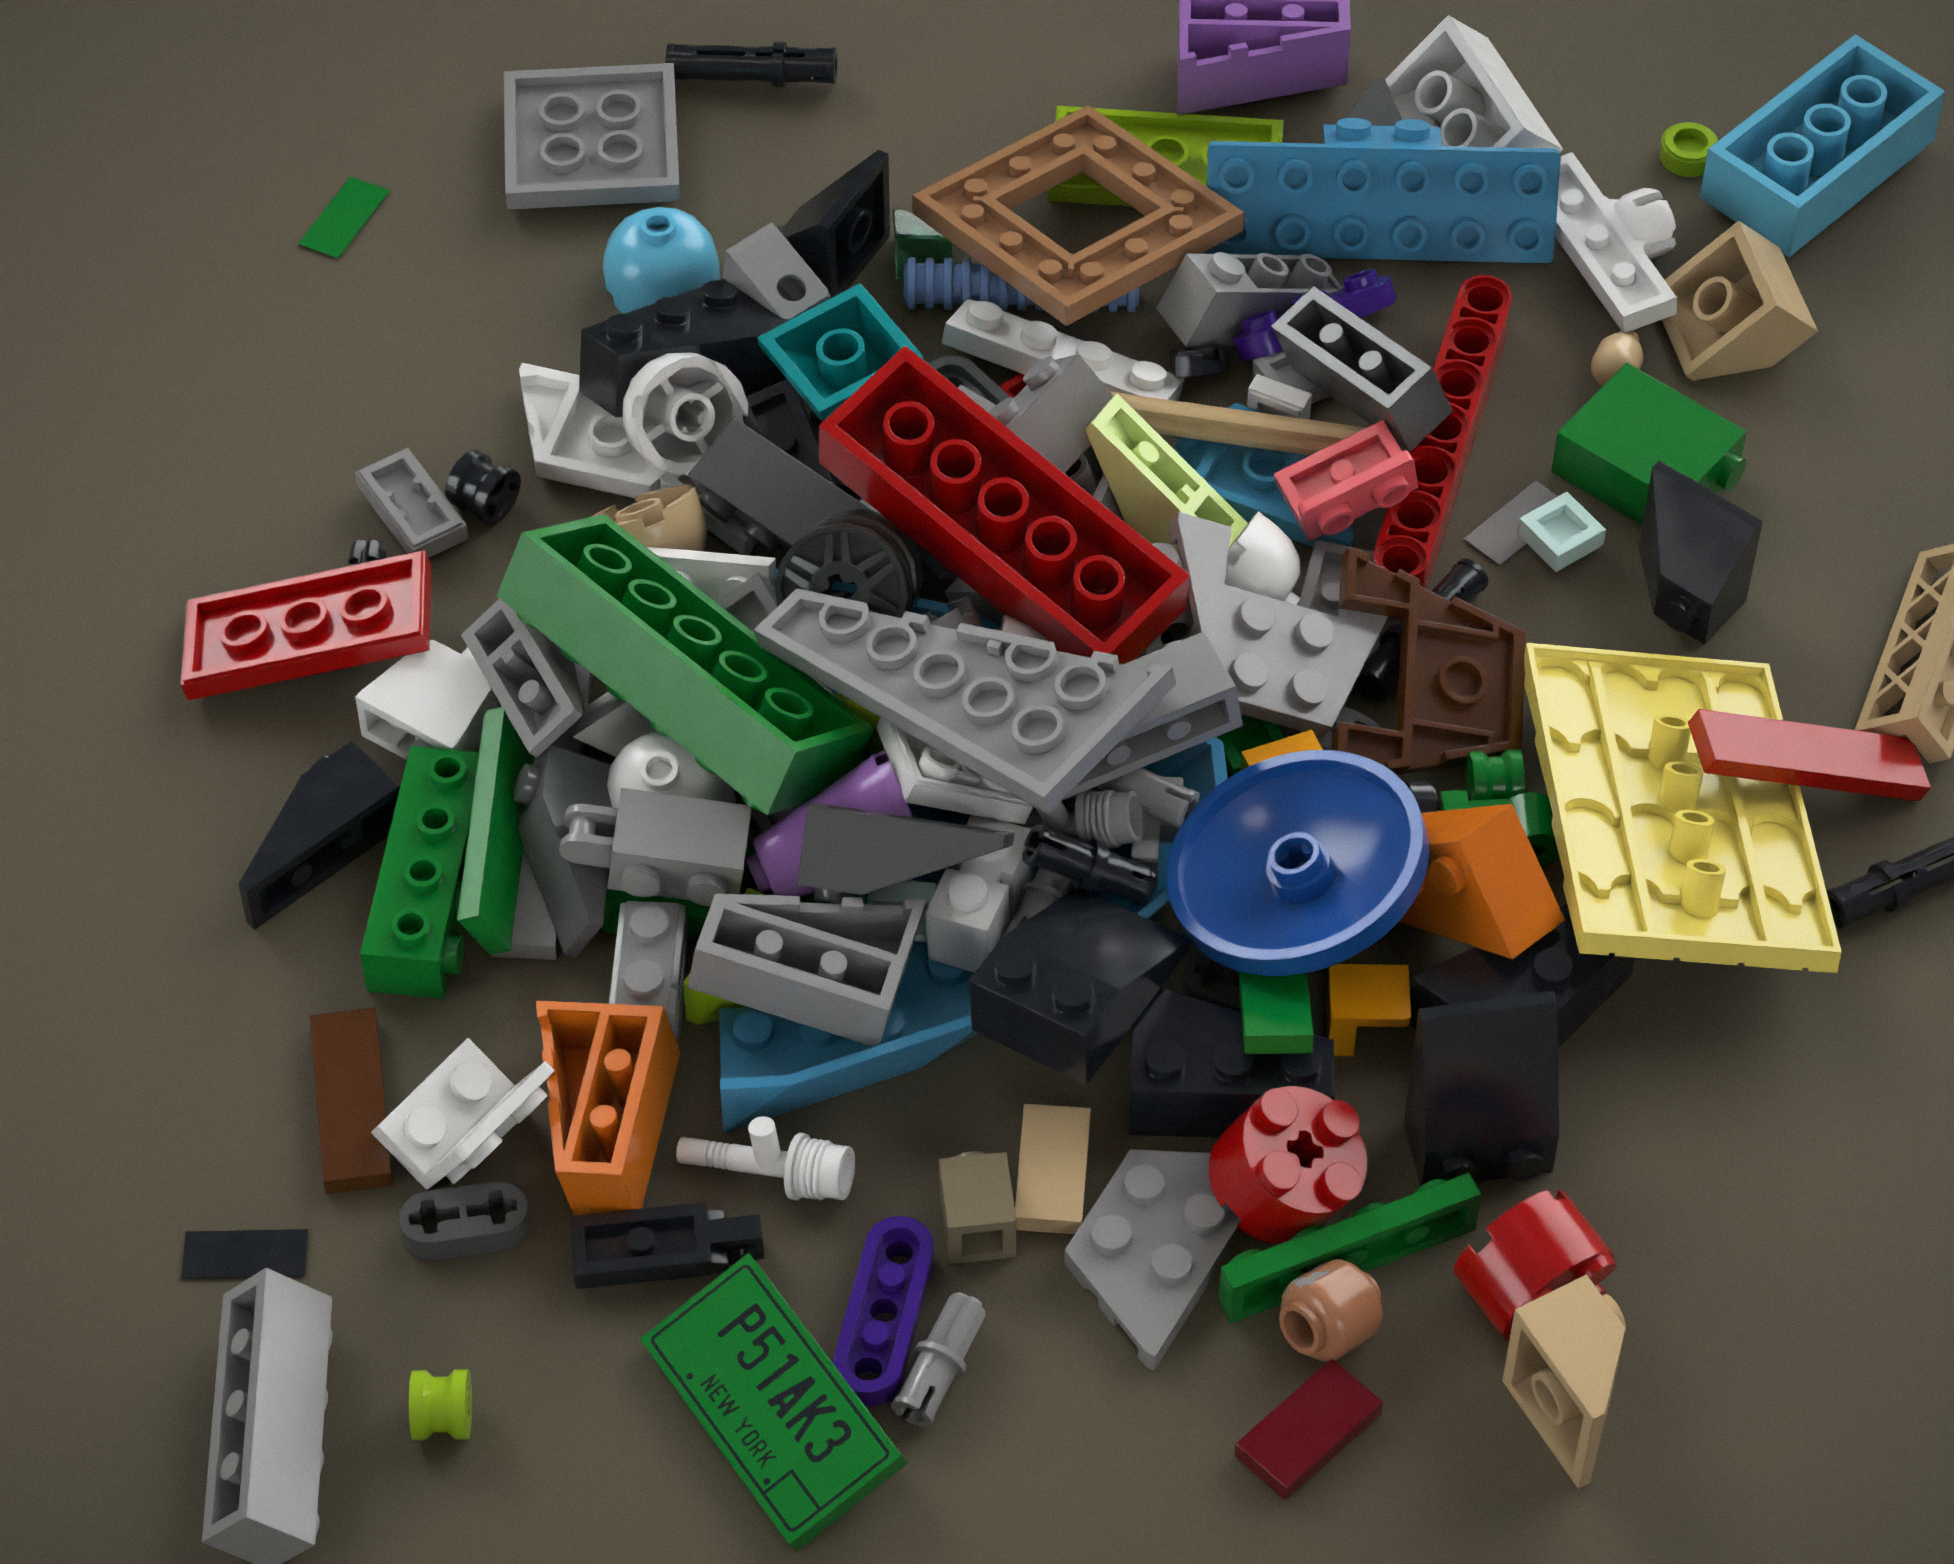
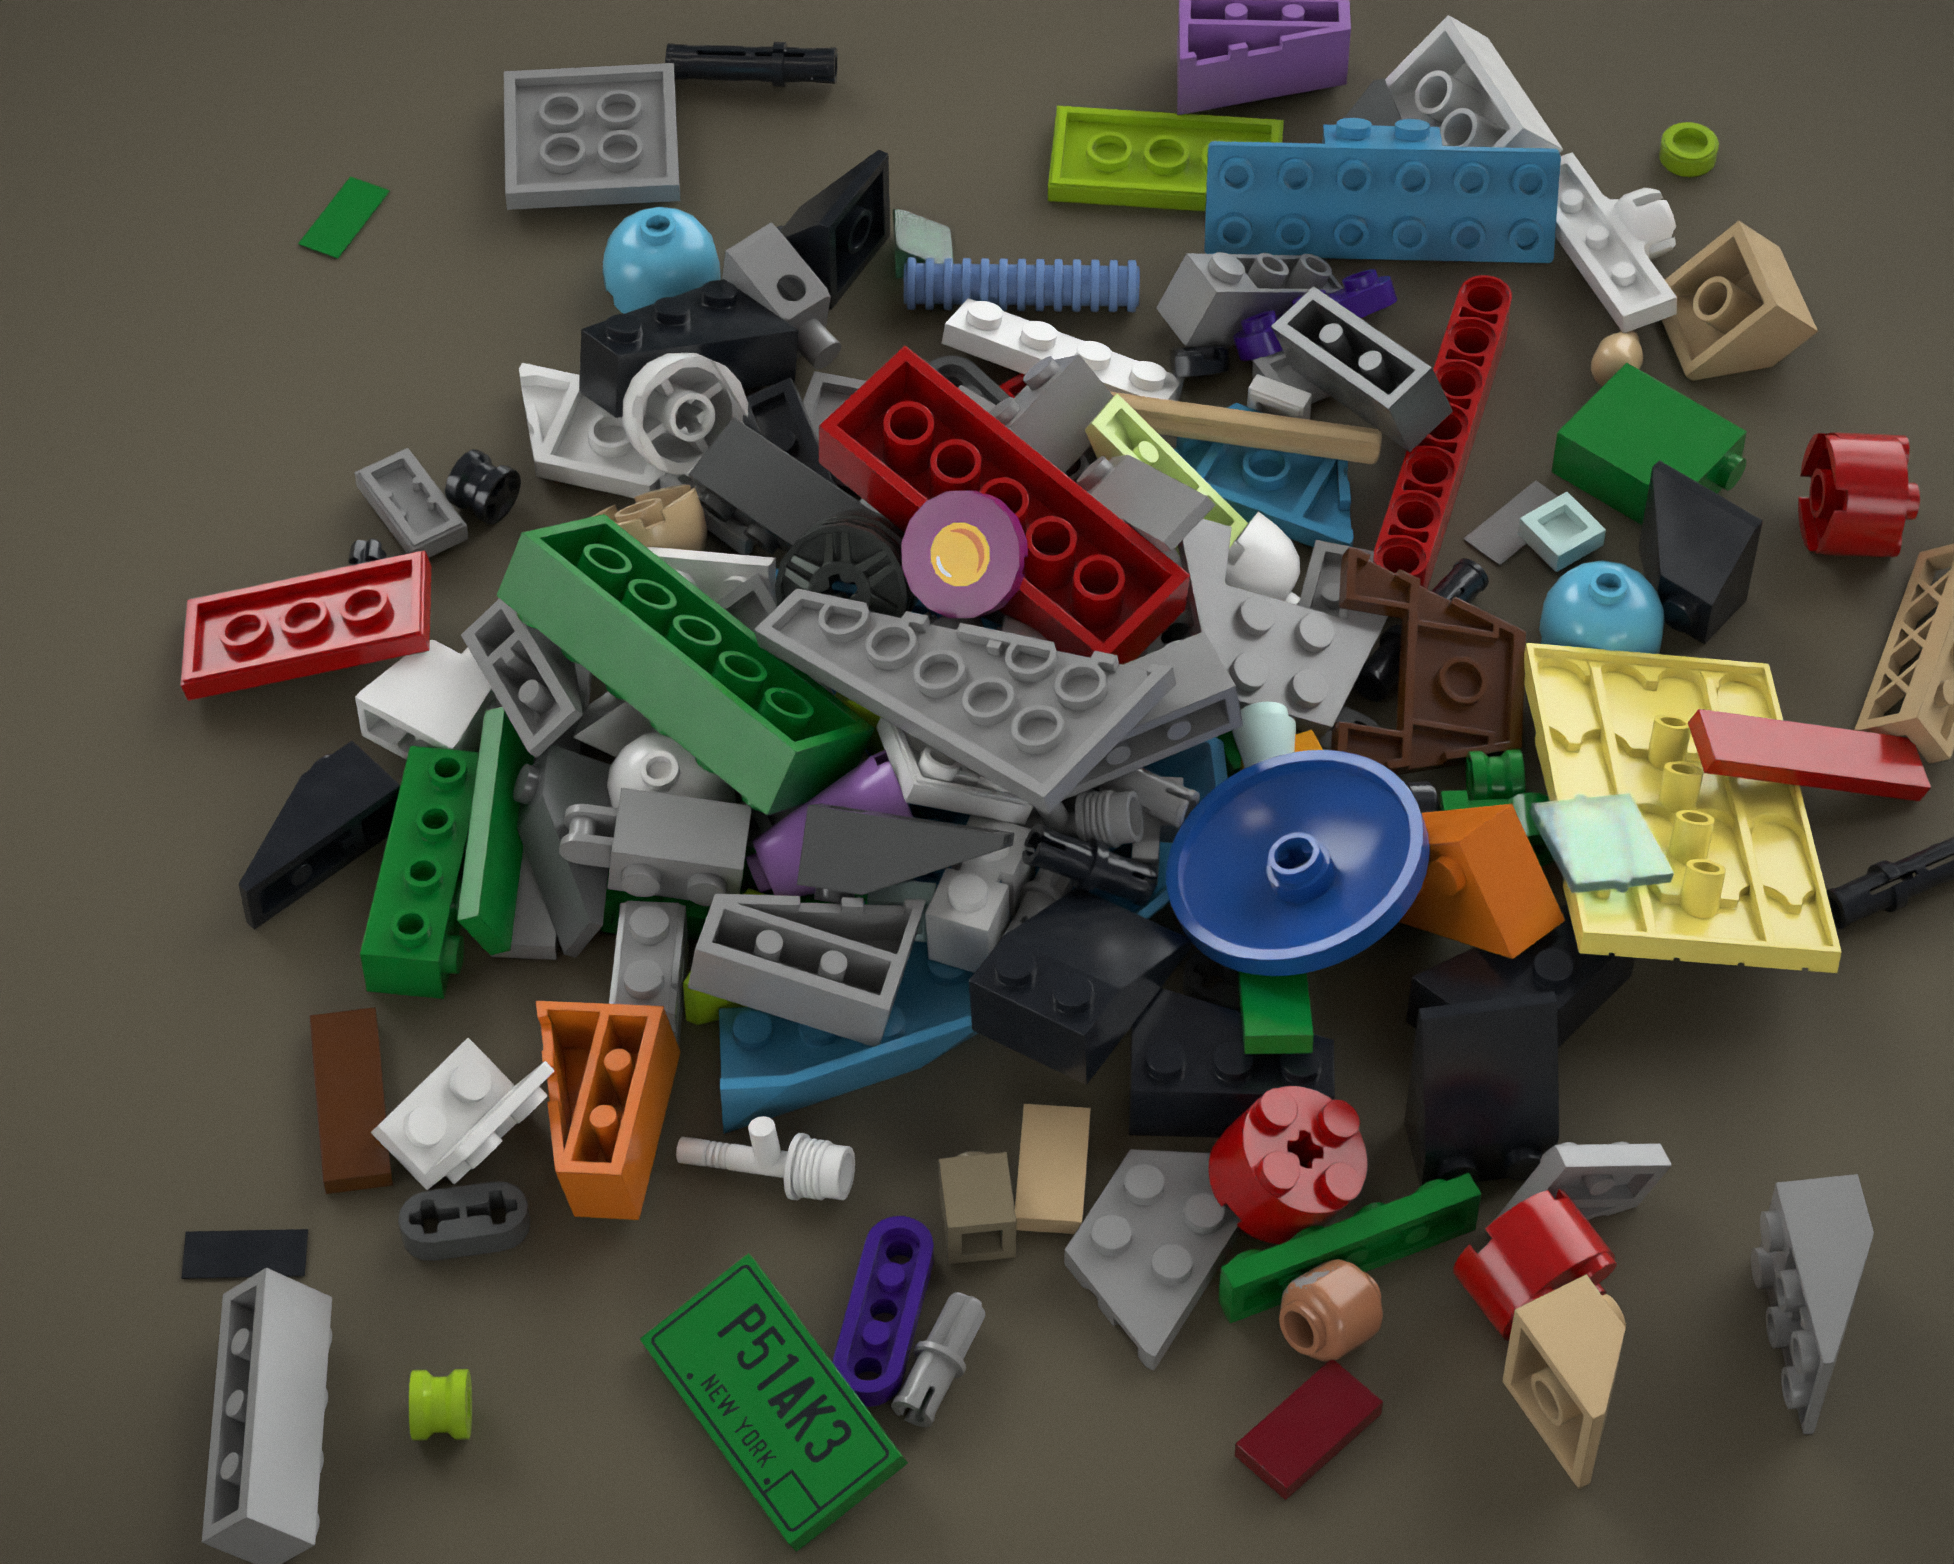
(660, 1244): black hinge -> none
(834, 348): teal slope -> none
(964, 554): none -> magenta tile
(977, 202): medium nougat plate -> none
(1146, 499): none -> light grey slope
(1265, 732): none -> light aqua cone
(1347, 481): coral bracket -> none
(1364, 998): light orange panel -> none
(1597, 1176): none -> light grey wing
(1601, 843): none -> clear light blue piece
(1603, 609): none -> medium azure cylinder
(1811, 1270): none -> light grey slope
(1822, 144): medium azure brick -> none
(1857, 494): none -> red brick

